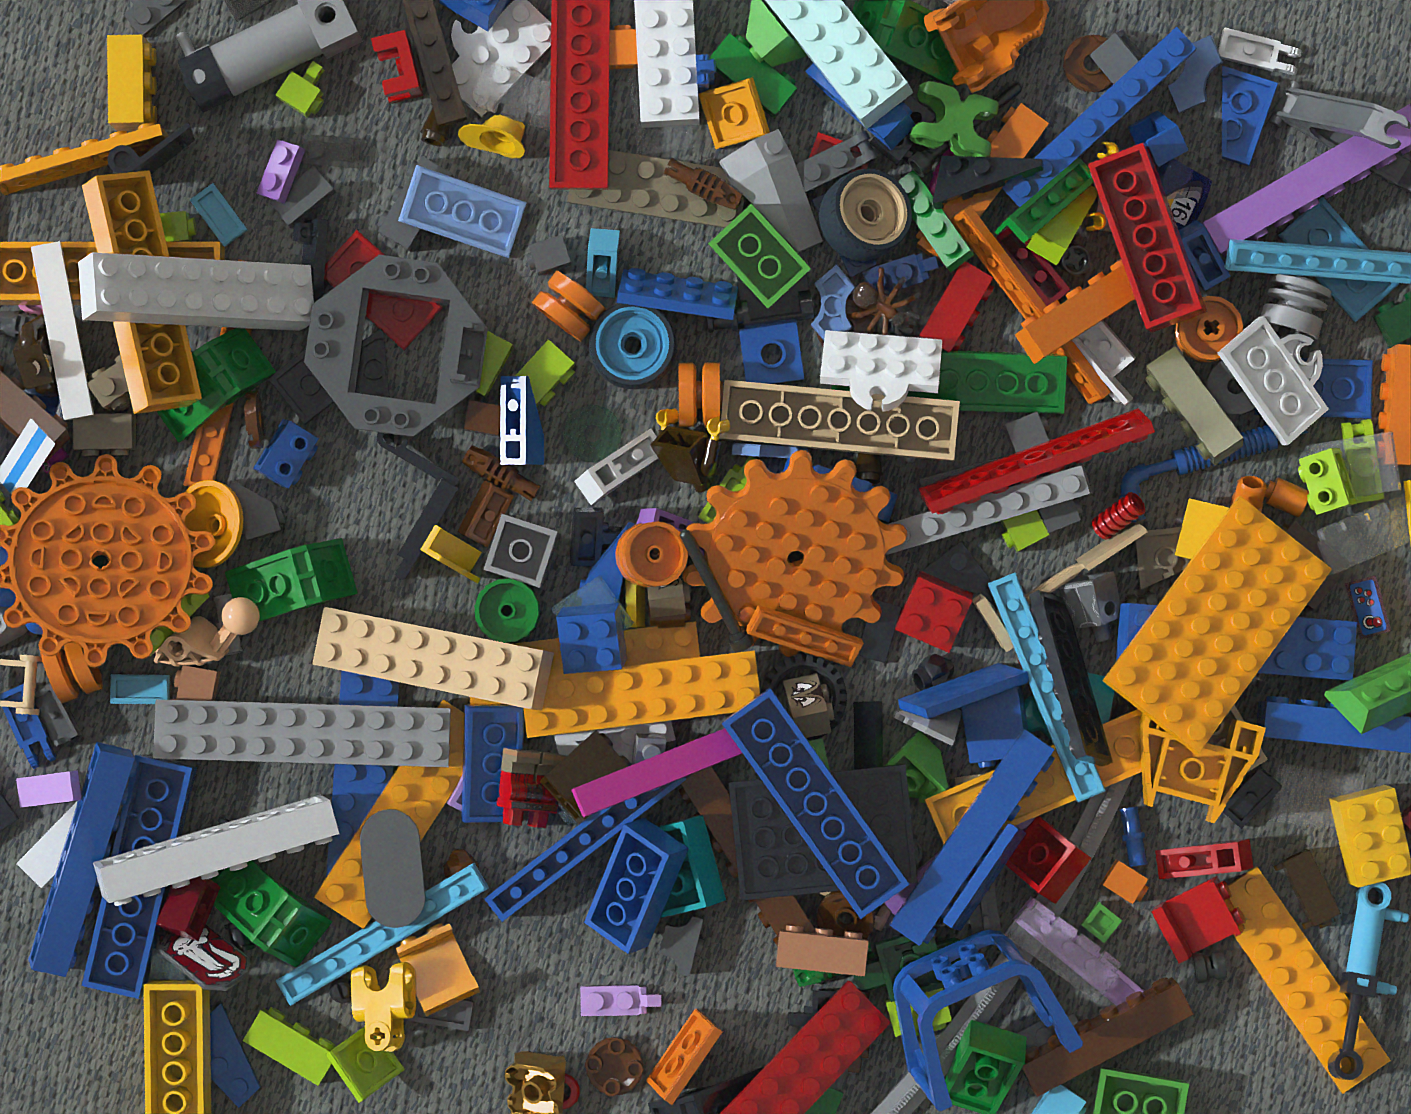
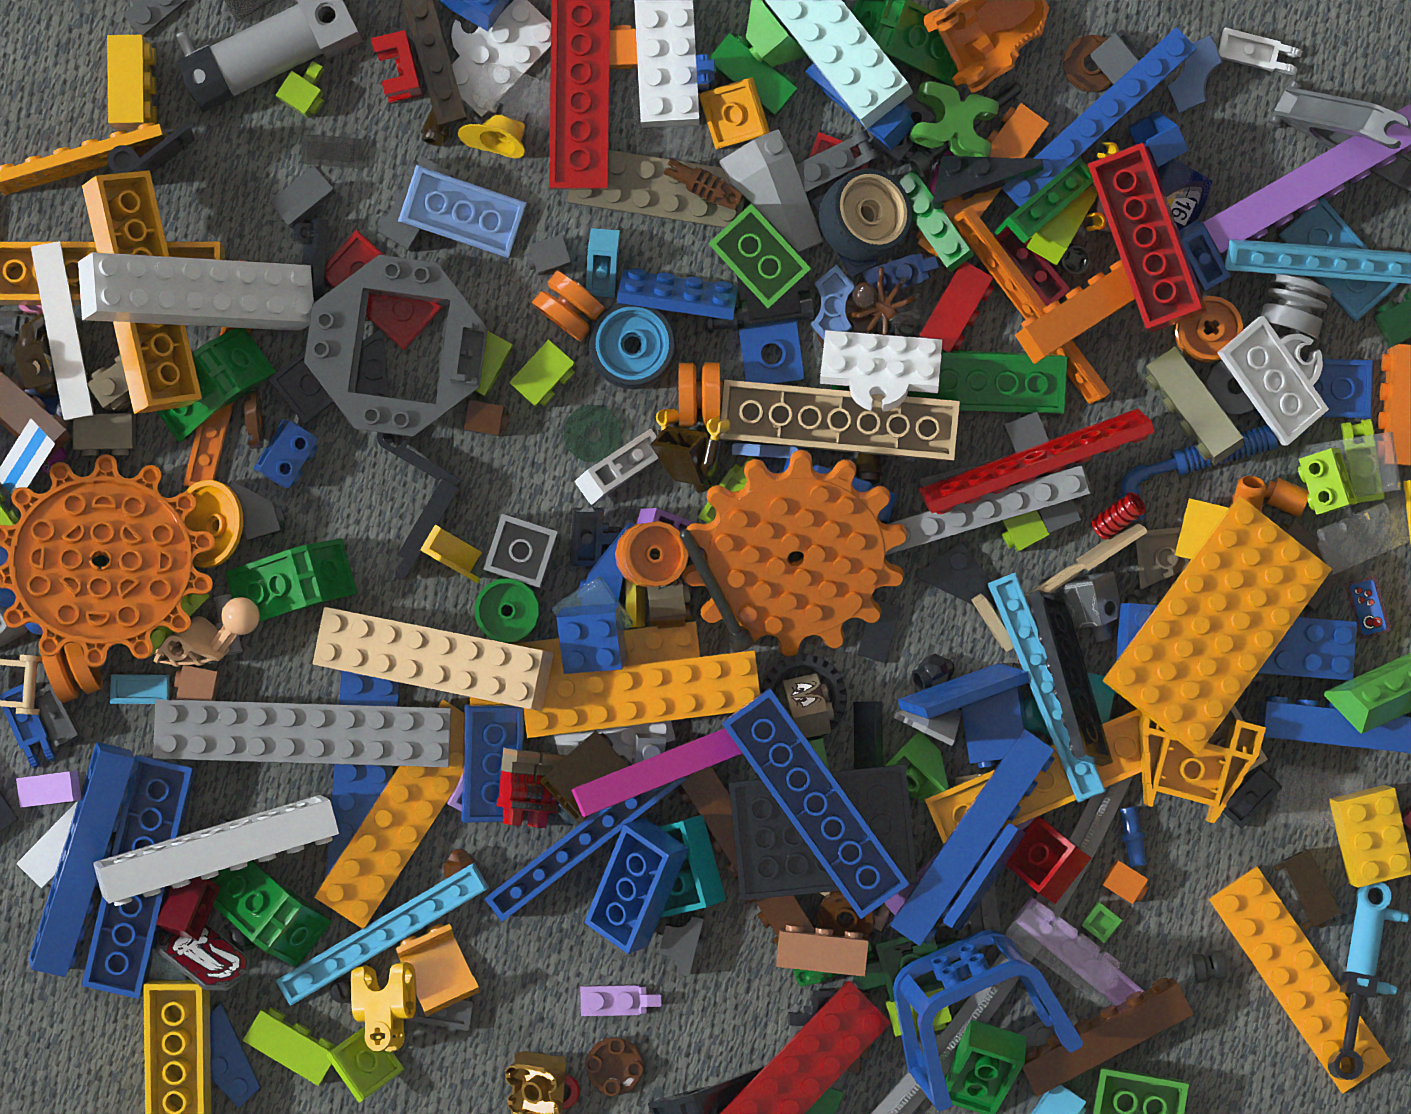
(178, 226): lime brick -> none
(218, 214): medium azure tile -> none
(280, 171): medium lavender plate -> none
(392, 868): dark grey tile -> none
(485, 513): dark orange slope -> none
(502, 475): reddish brown hinge -> none
(520, 423): blue slope -> none
(683, 1056): orange tile -> none
(804, 636): orange tile -> none
(934, 611): red brick -> none
(1107, 357): white bracket -> none
(1198, 918): red panel -> none
(1204, 859): red slope -> none
(1244, 113): blue wing -> none

